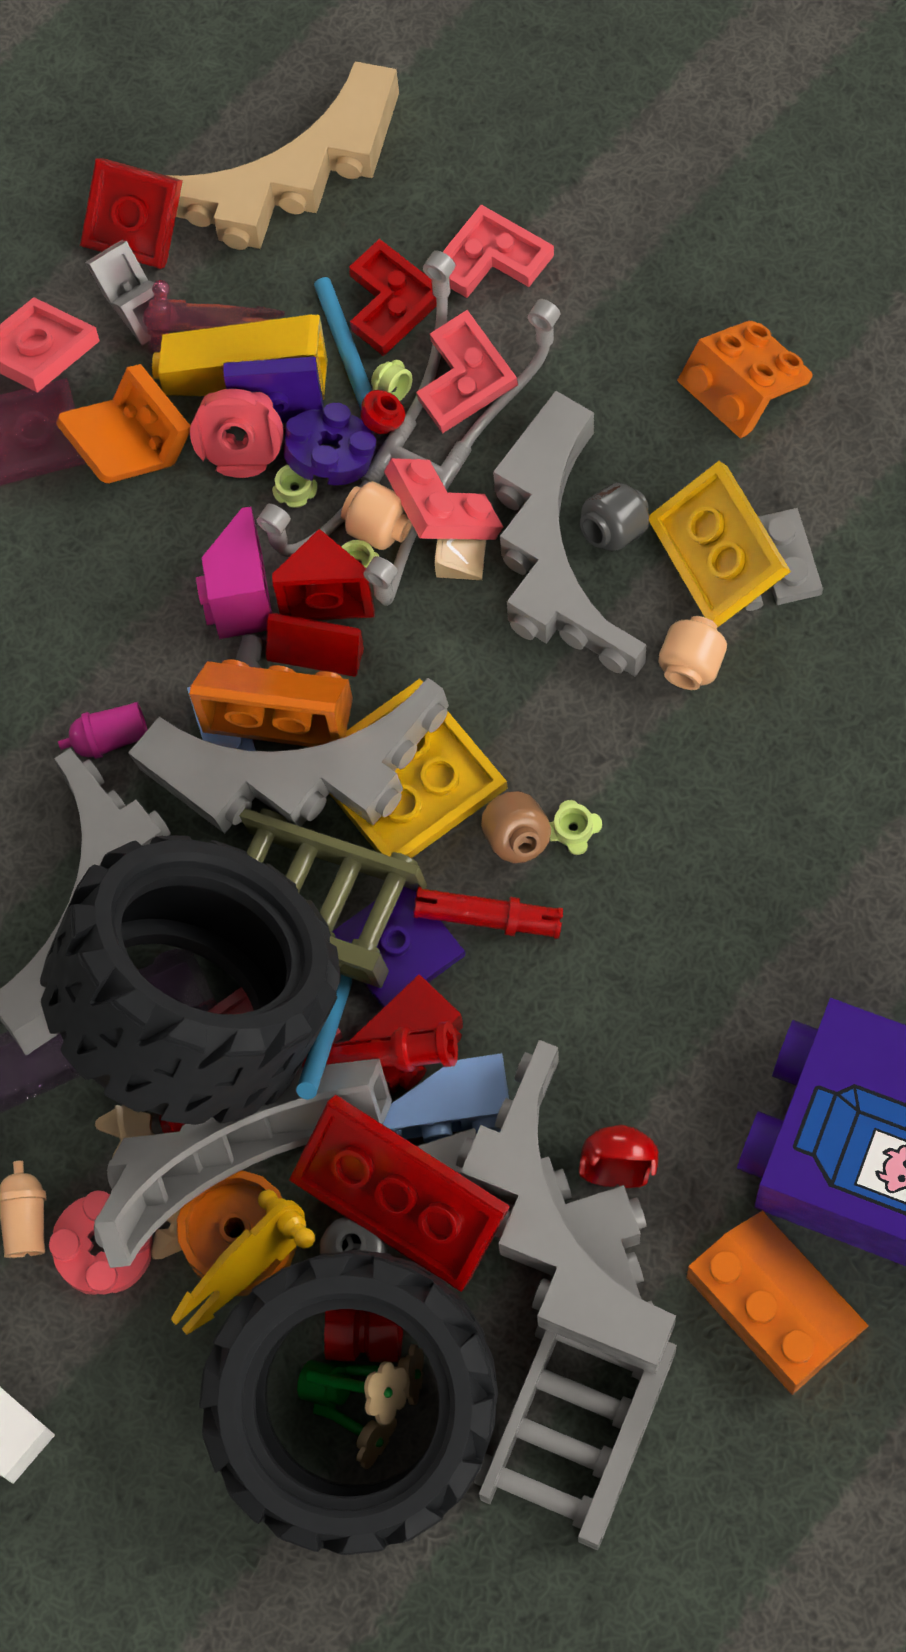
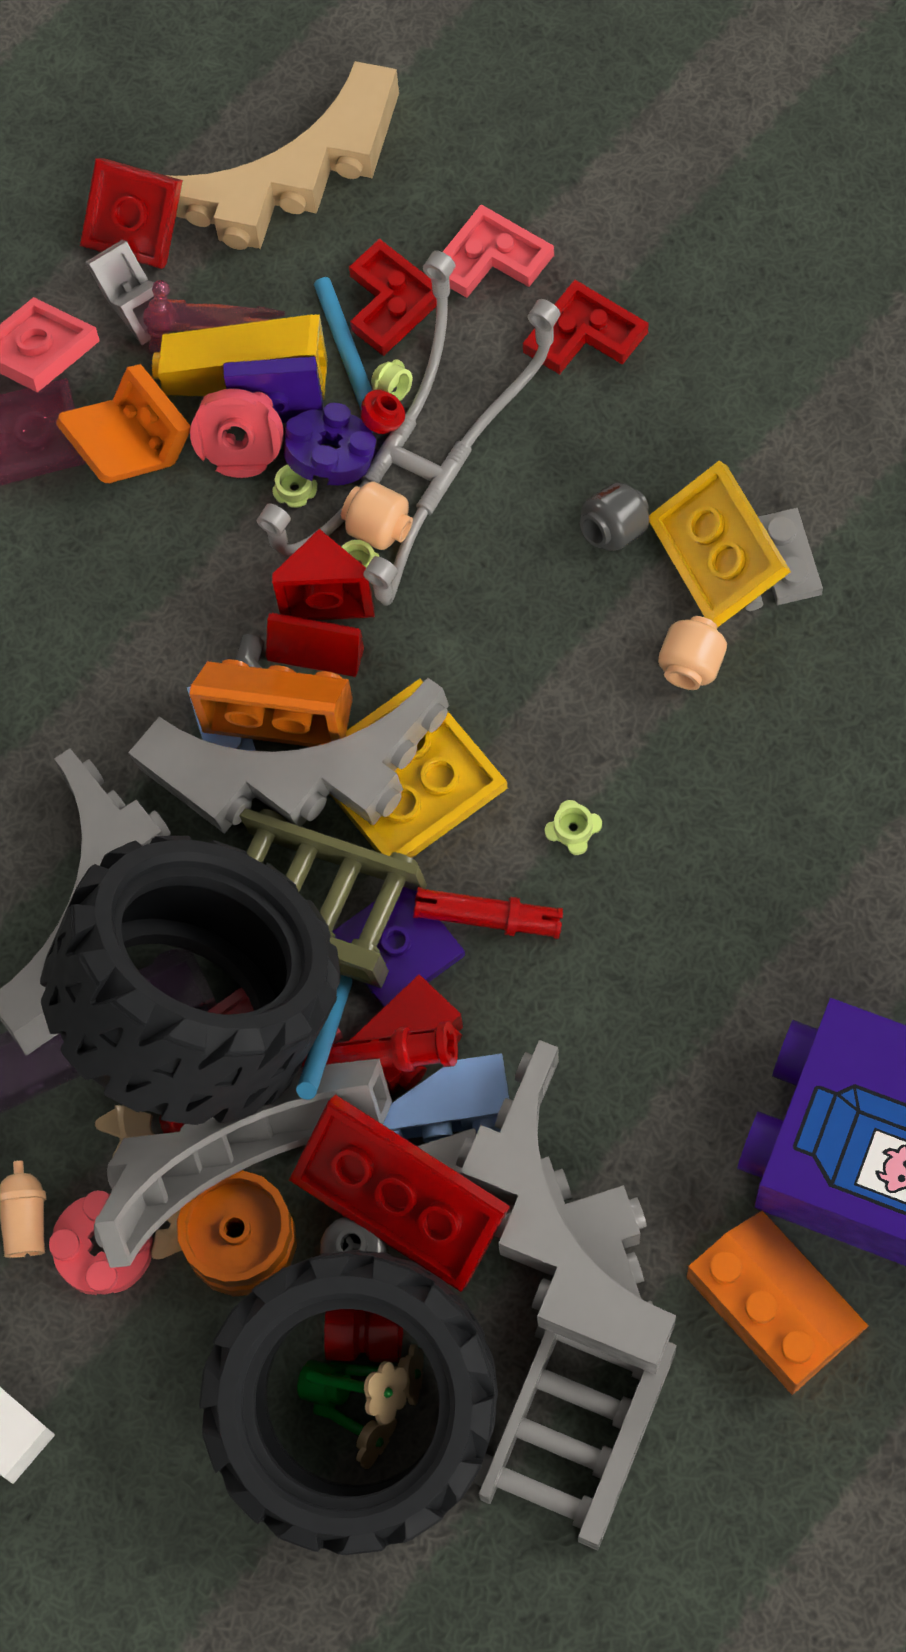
(105, 730): dark pink piece -> none
(235, 580): dark pink slope -> none
(247, 1258): yellow piece -> none
(435, 511): coral plate -> none
(460, 558): tan slope -> none
(475, 376): coral plate -> none
(516, 827): medium nougat head -> none
(549, 595): light grey arch -> none
(589, 320): none -> red plate
(618, 1157): red hair -> none
(740, 373): orange bracket -> none

